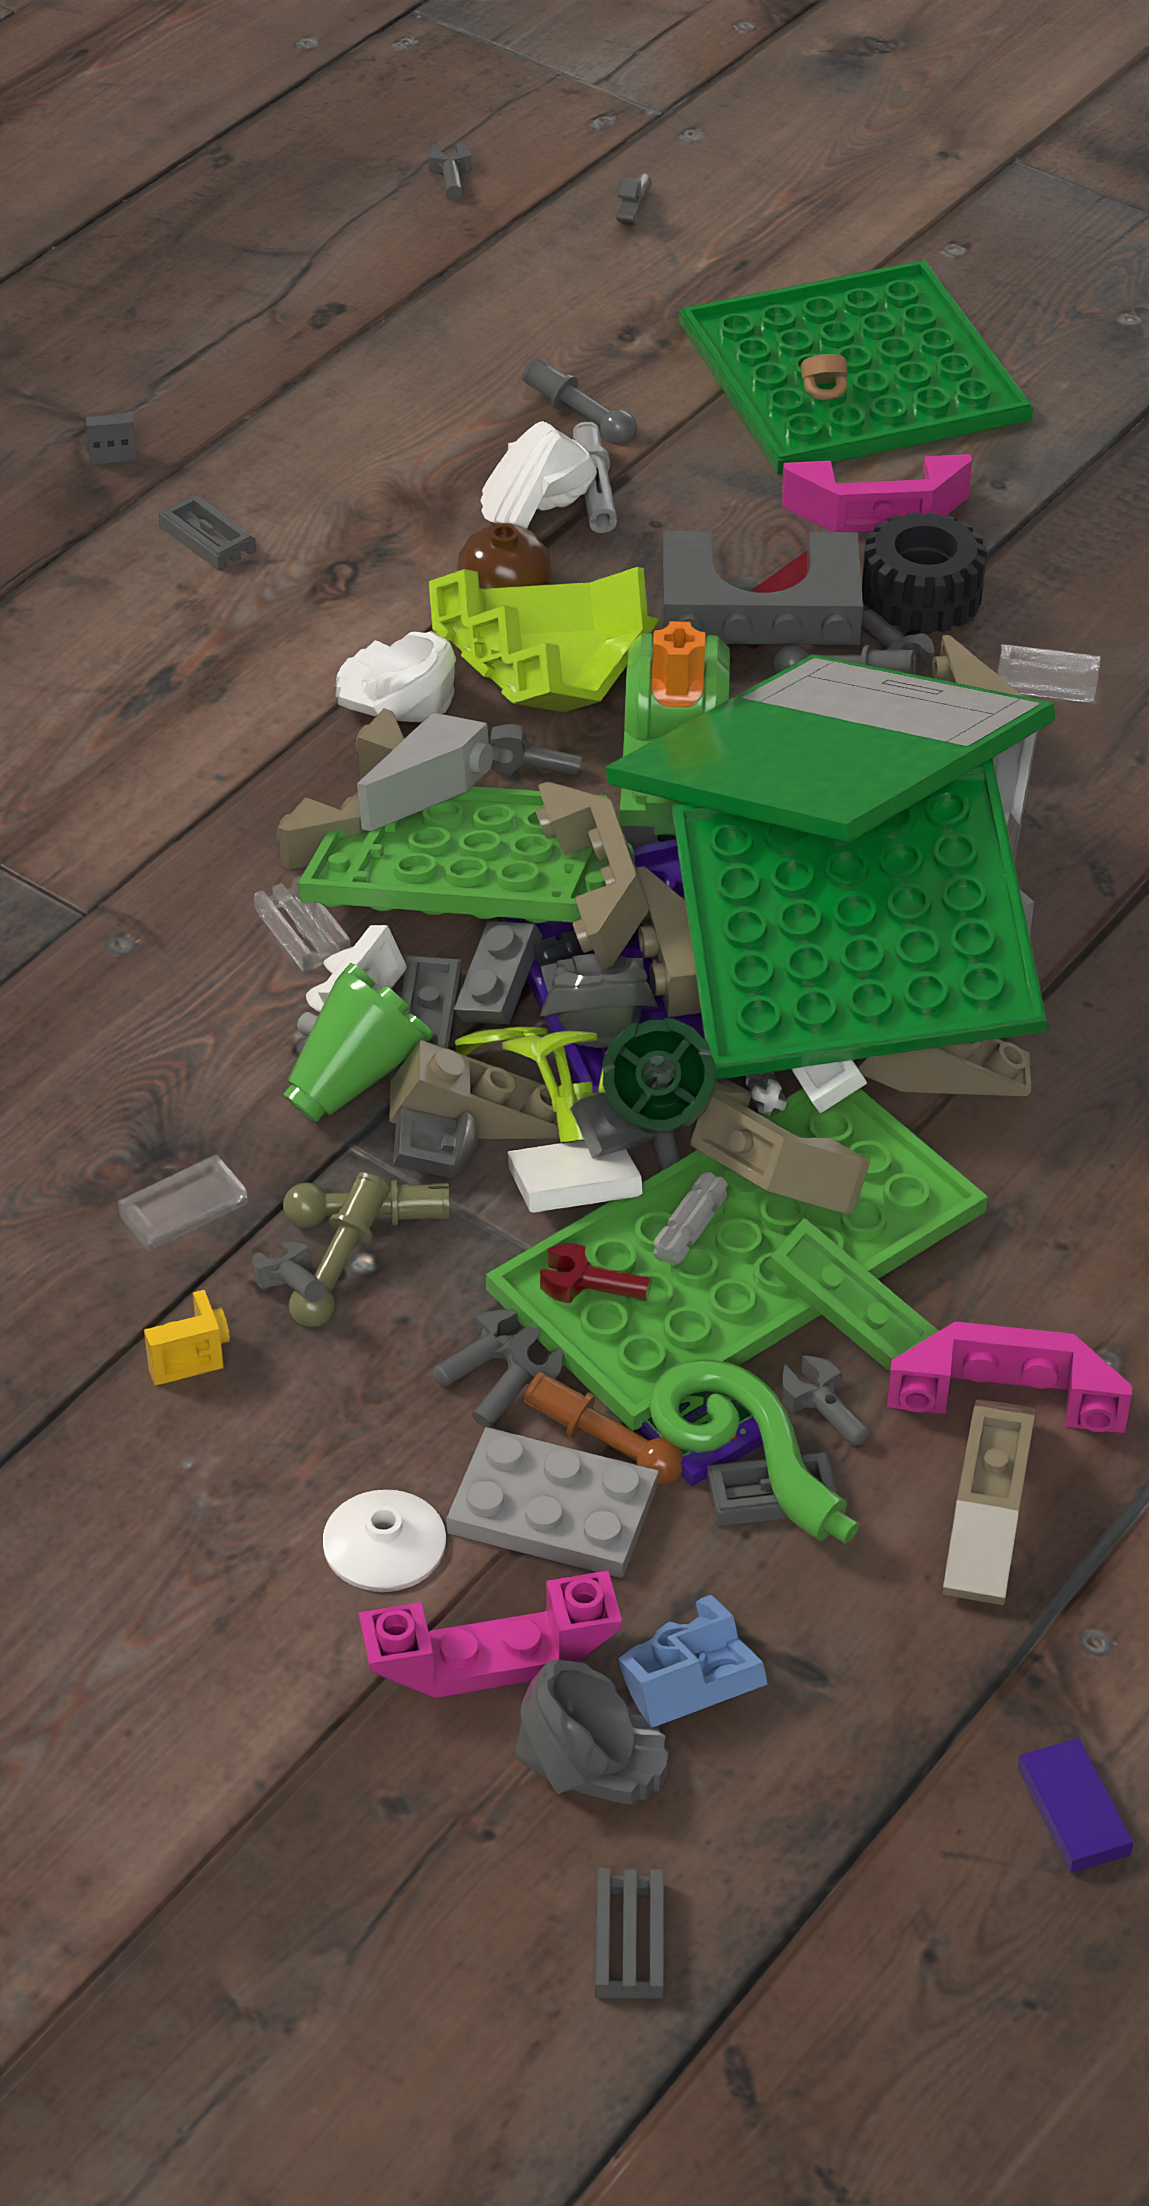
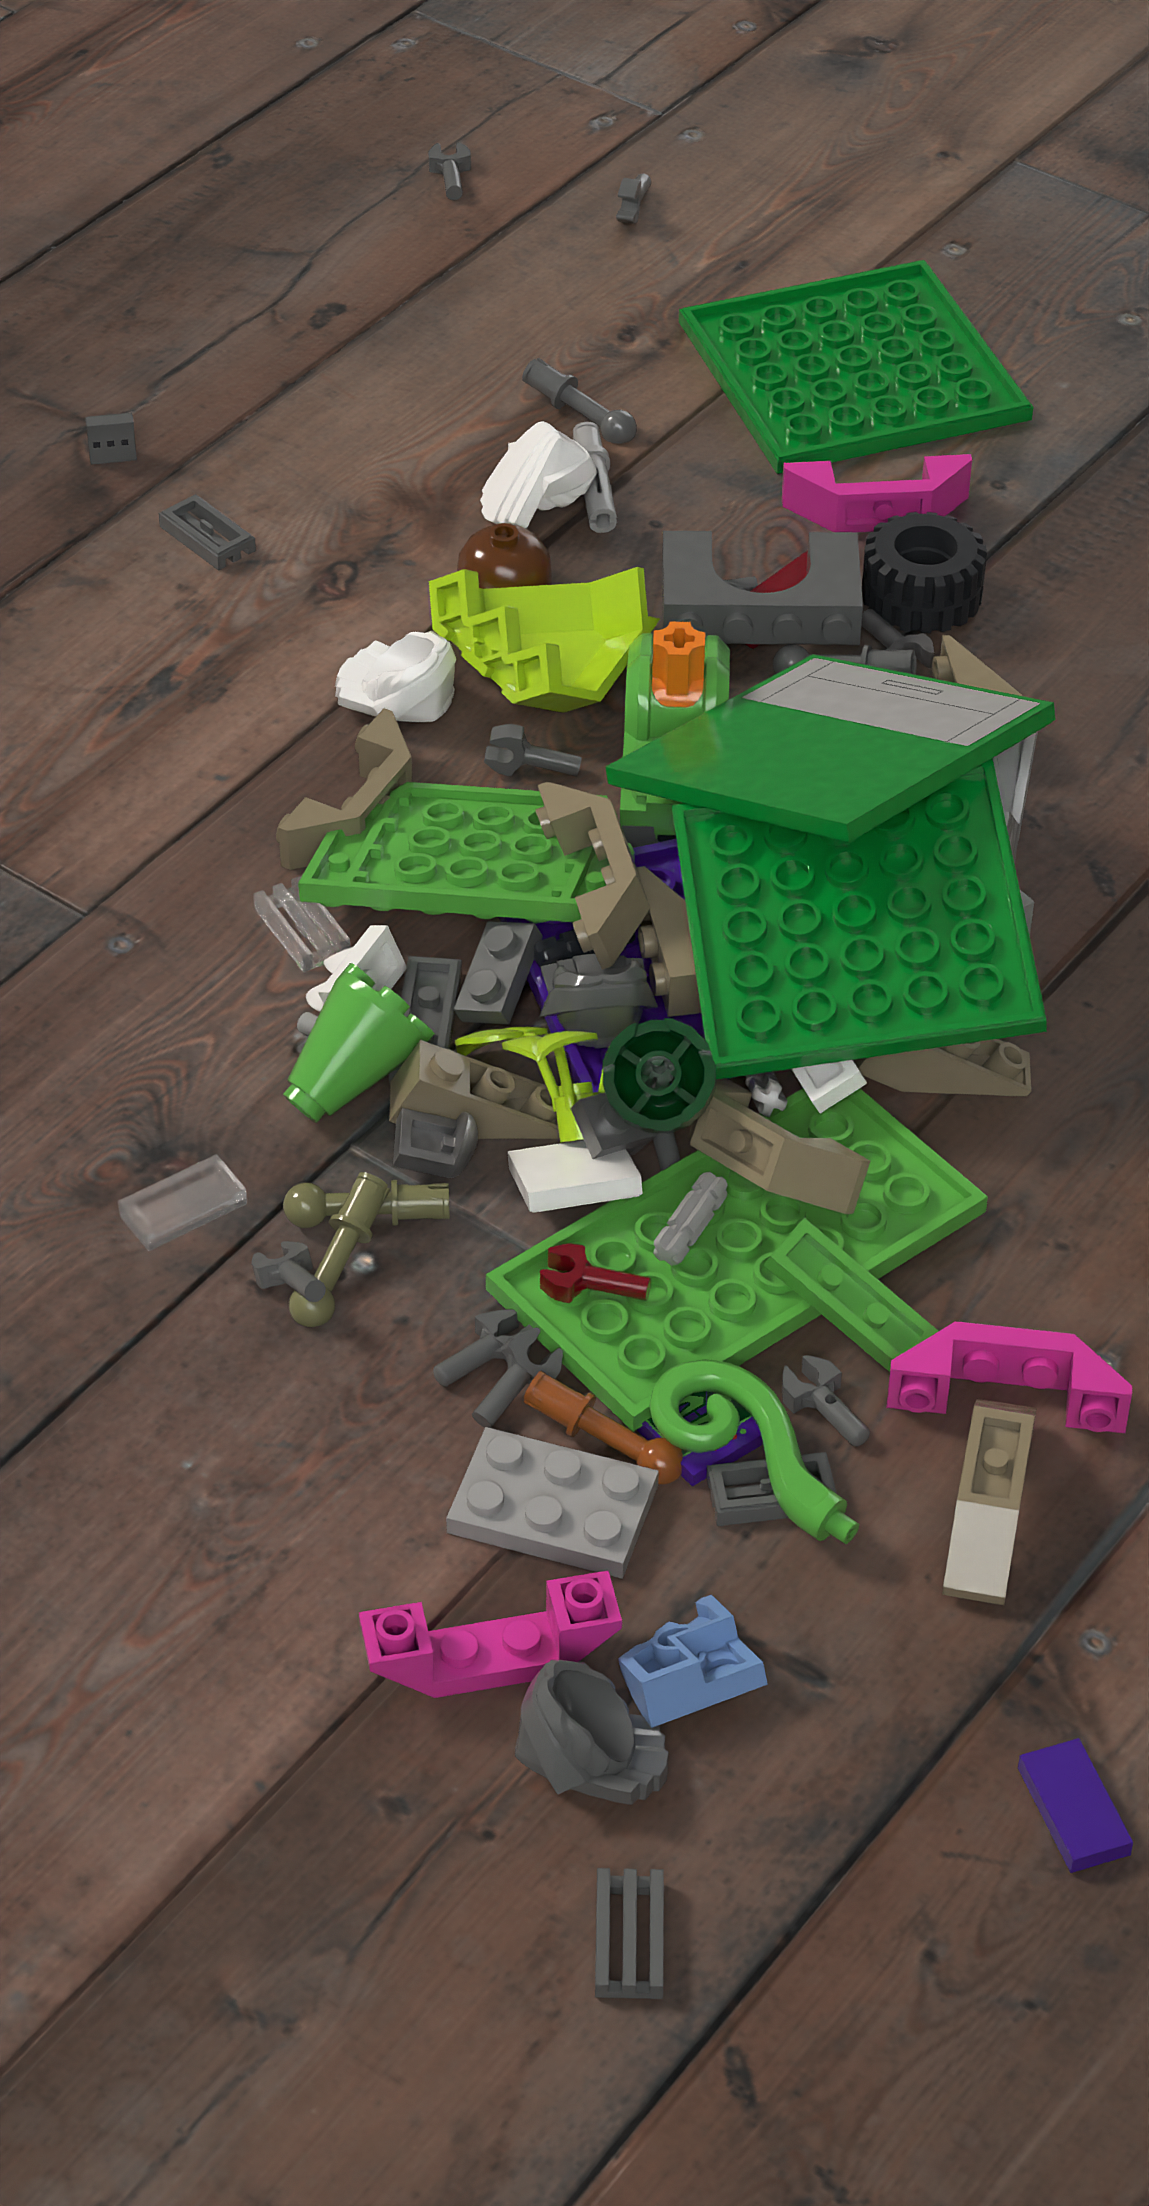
(187, 1345): yellow bracket -> none
(389, 1557): white dish -> none
(425, 769): light grey slope -> none
(824, 370): medium nougat tile -> none
(1050, 672): clear tile -> none

